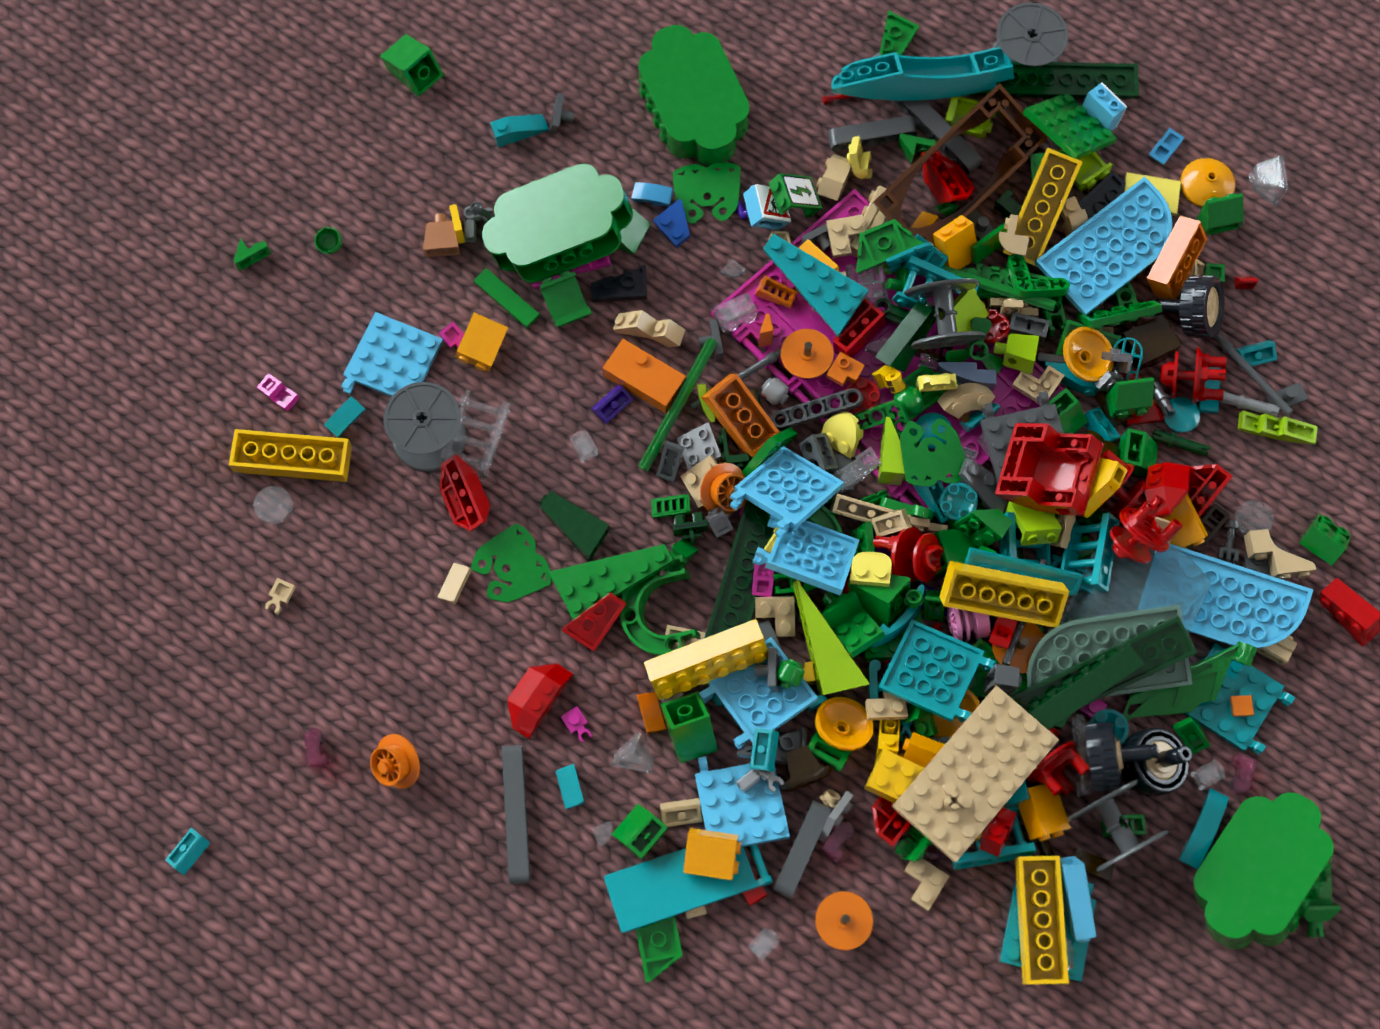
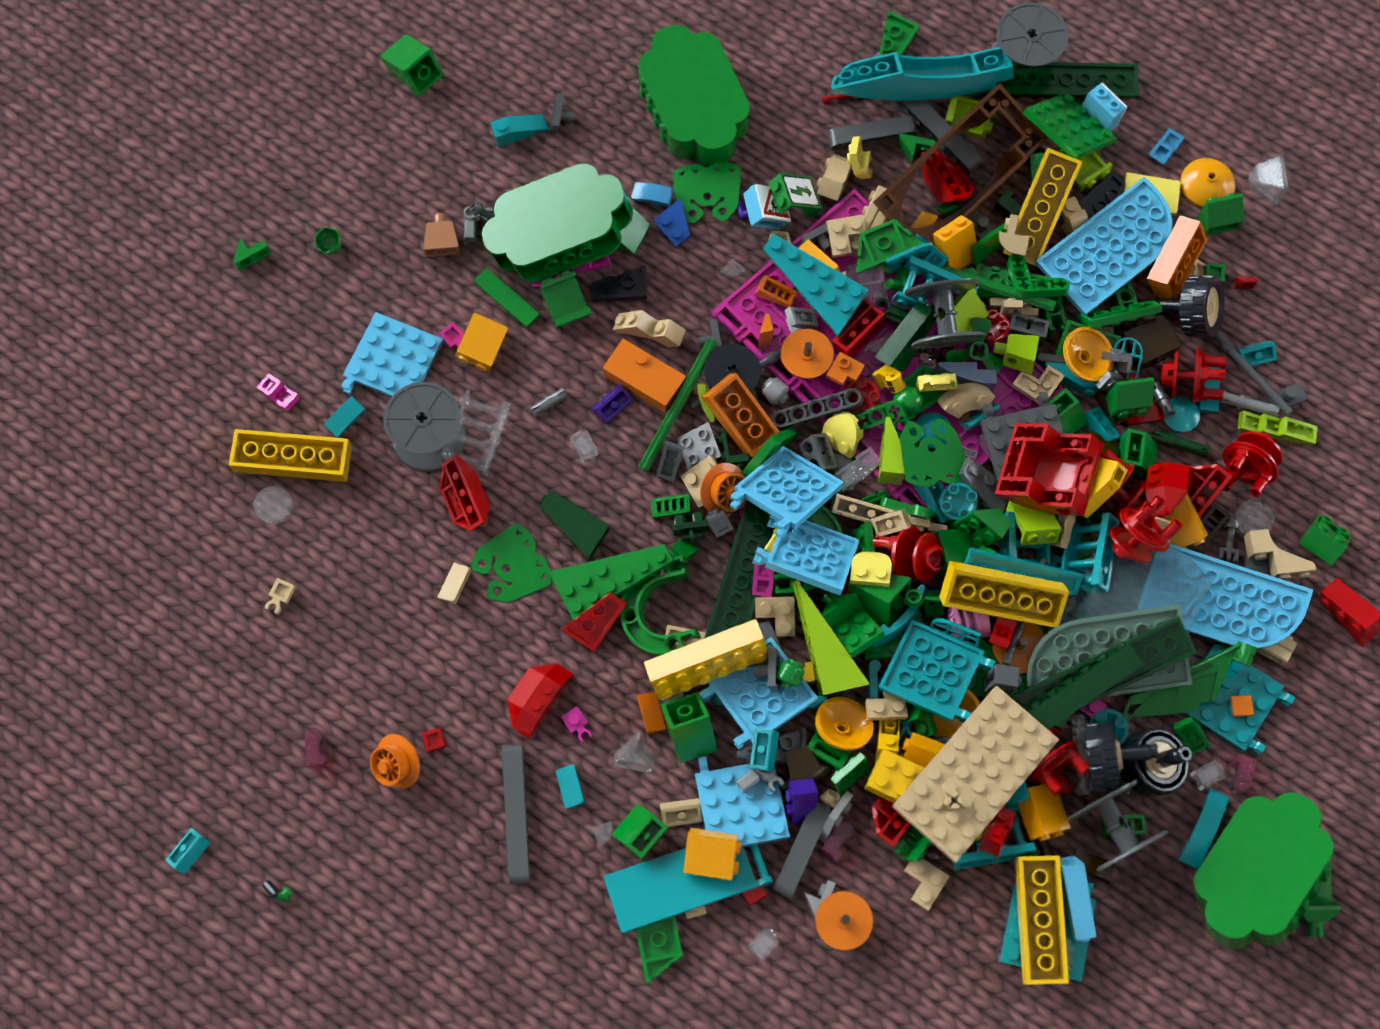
(275, 893): none -> arm
(433, 740): none -> red tile
(457, 224): yellow tile -> none
(548, 402): none -> flat silver pin
(731, 356): none -> black piece
(735, 312): clear brick -> none
(800, 319): none -> light grey slope
(801, 799): none -> dark purple slope
(814, 902): none -> light grey slope
(850, 774): none -> green plate
(938, 621): none -> teal window
(1253, 461): none -> red piece

